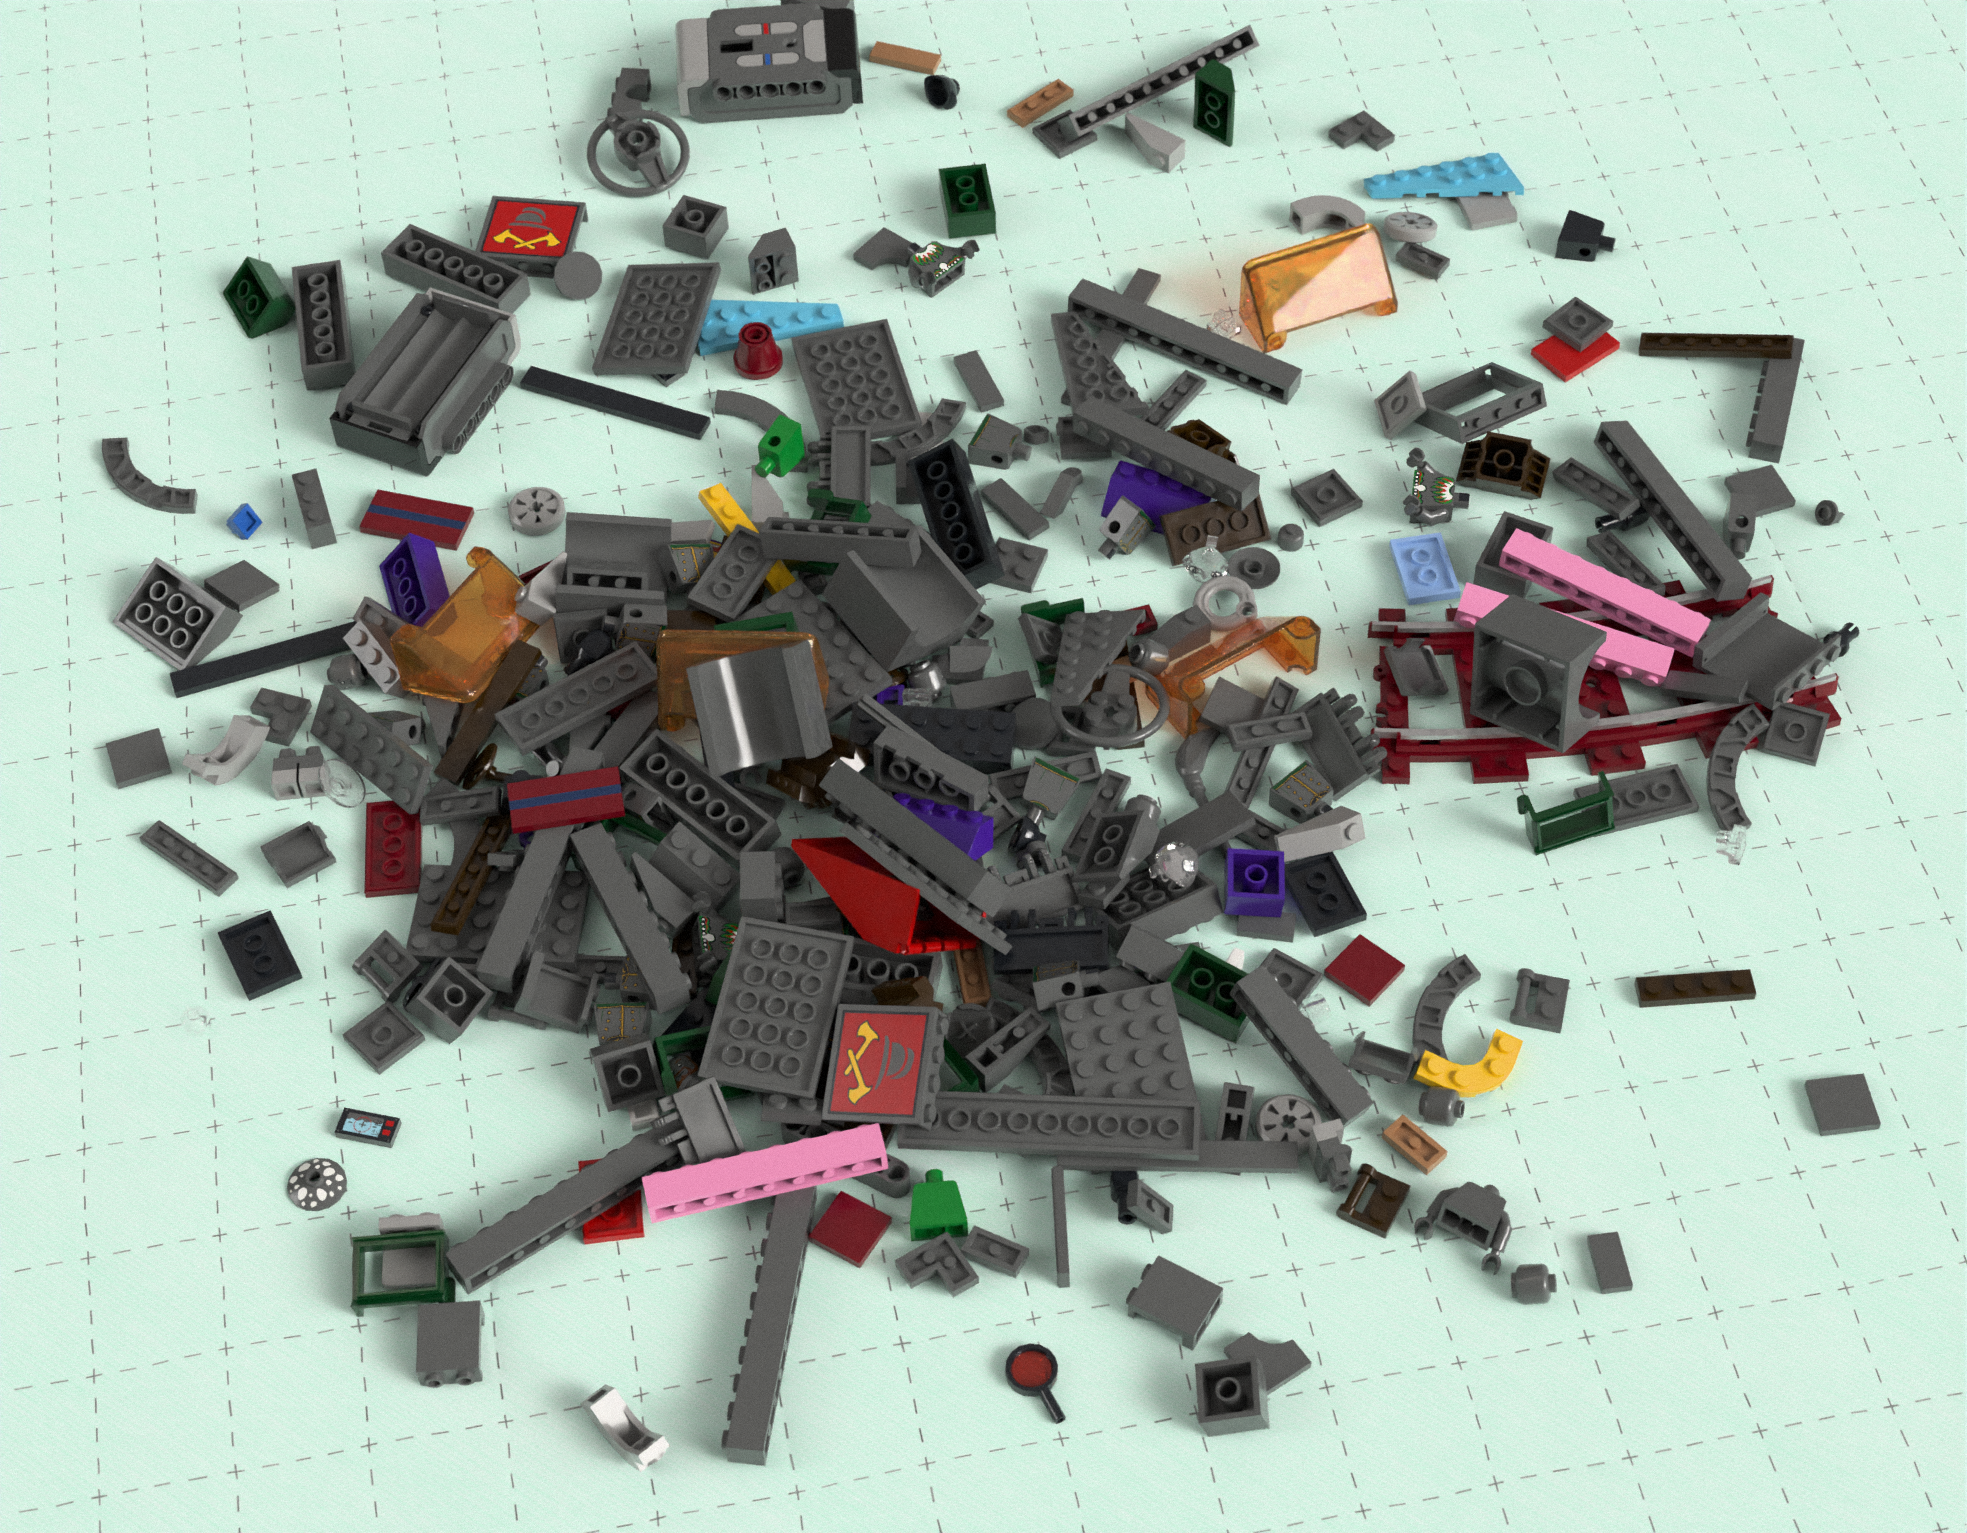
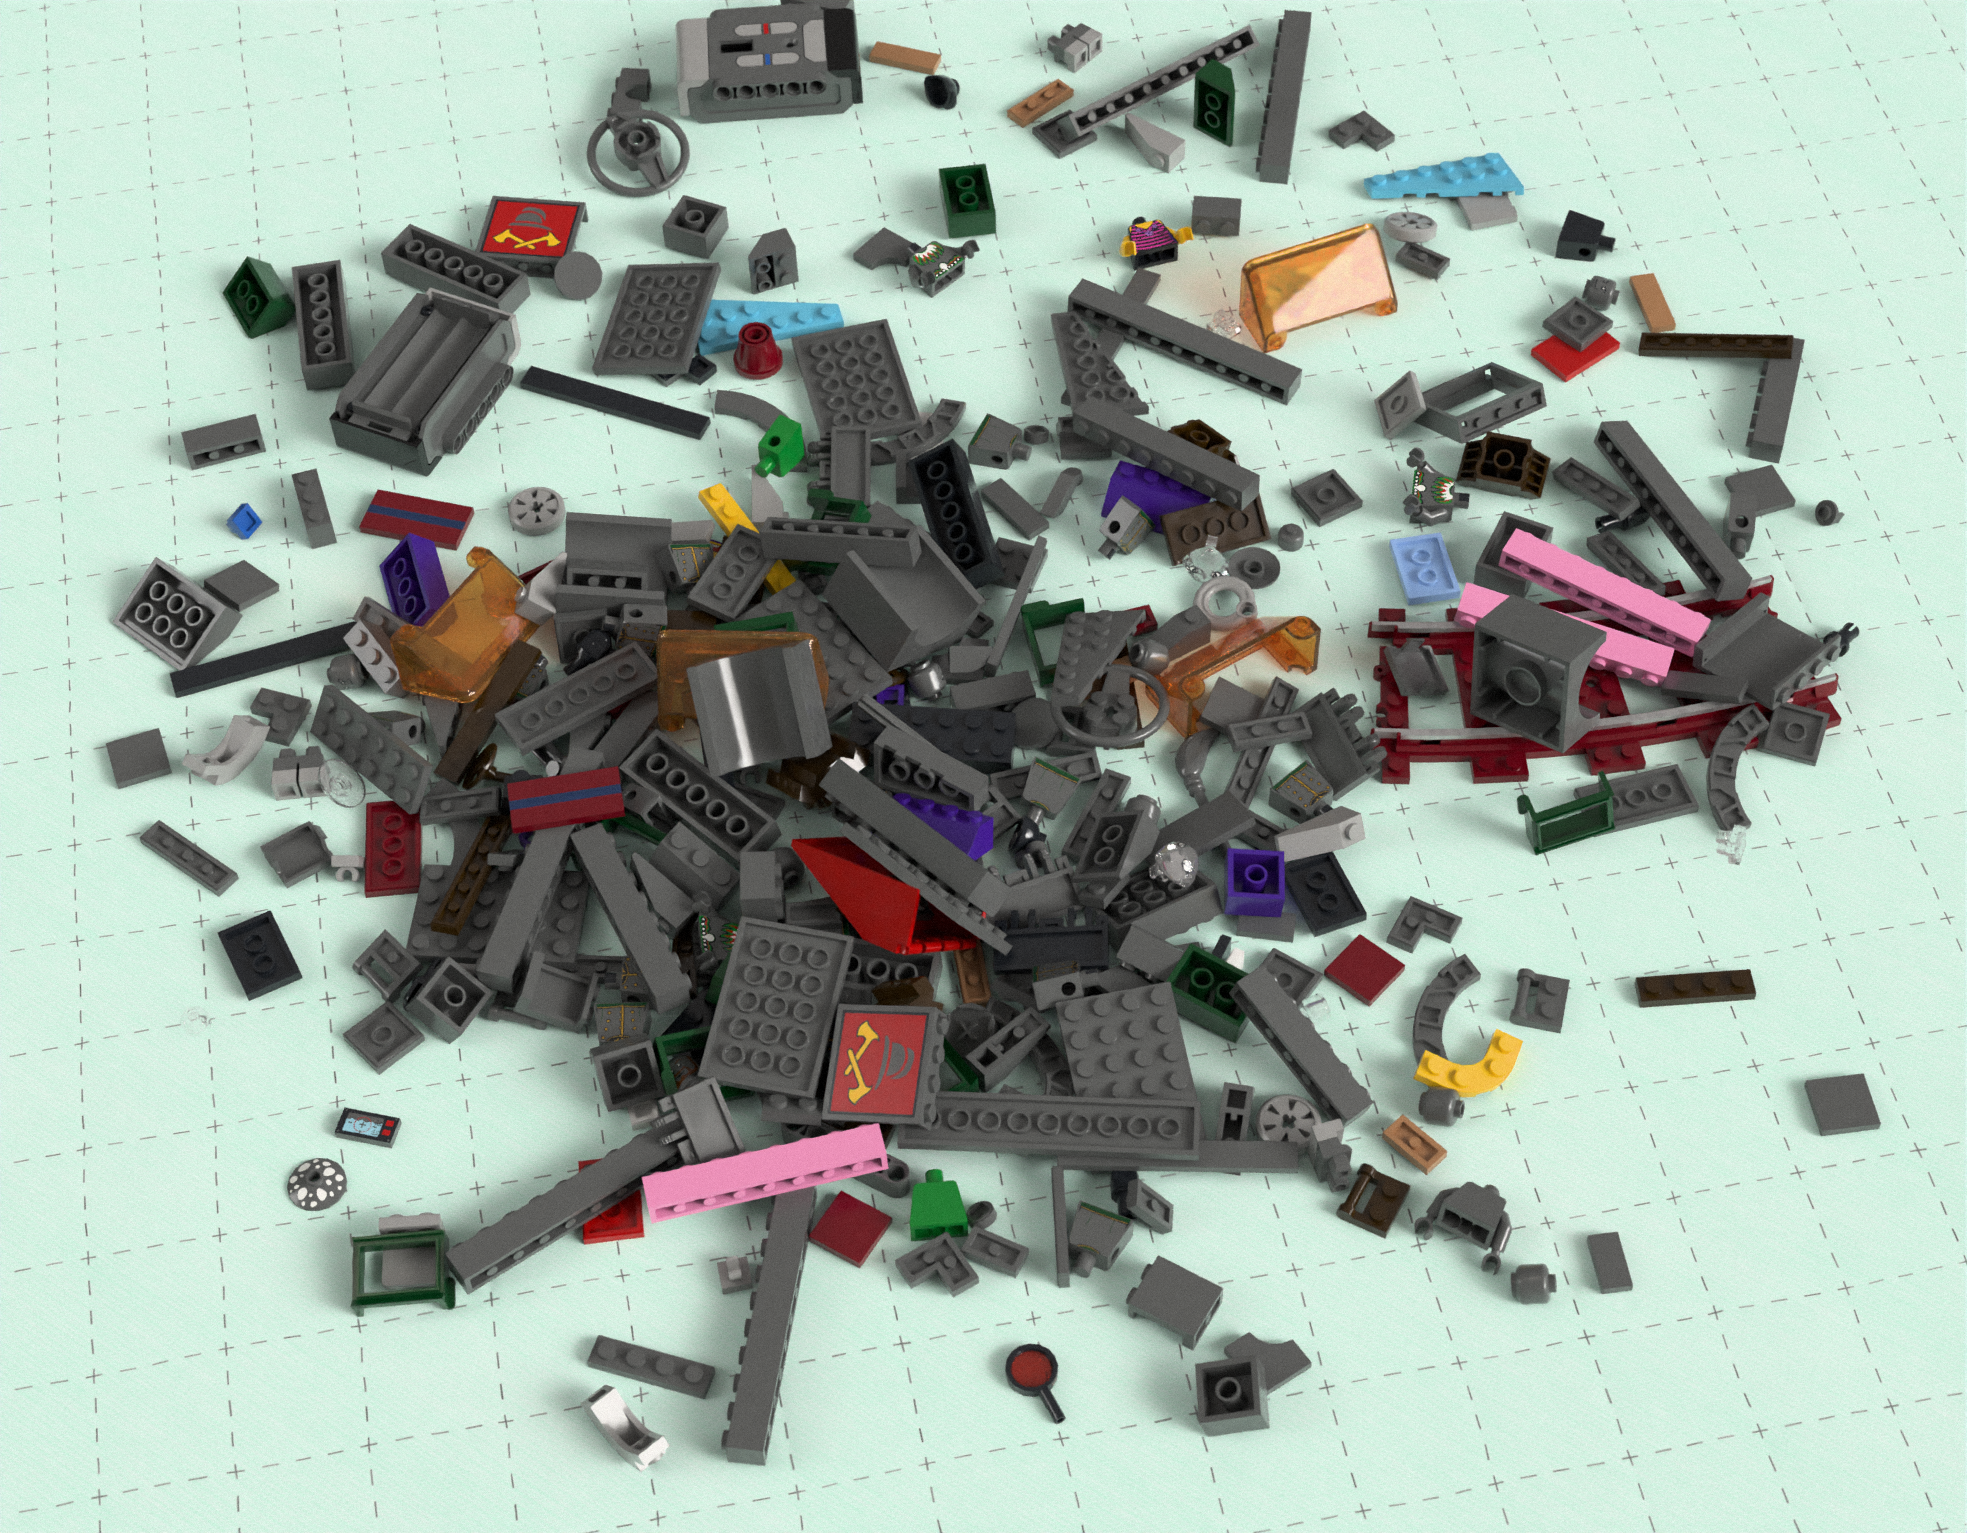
(141, 488): dark grey tile -> none
(223, 442): none -> dark grey brick
(347, 863): none -> light grey tile
(449, 1343): dark grey panel -> none
(651, 1367): none -> dark grey plate
(700, 369): none -> black plate
(734, 1274): none -> light grey tile
(917, 697): clear tile -> none
(978, 381): dark grey tile -> none
(981, 1214): none -> dark grey tile
(1015, 607): none -> dark grey tile
(1042, 637): dark grey tile -> none
(1076, 46): none -> hips
(1097, 1238): none -> dark grey torso
(1152, 243): none -> torso
(1175, 400): dark grey tile -> none
(1216, 215): none -> dark grey brick
(1223, 947): none -> black tile
(1285, 97): none -> dark grey brick
(1325, 212): light grey arch -> none
(1382, 1060): dark grey piece -> none
(1421, 918): none -> dark grey tile
(1600, 293): none -> dark grey head
(1652, 303): none -> medium nougat tile

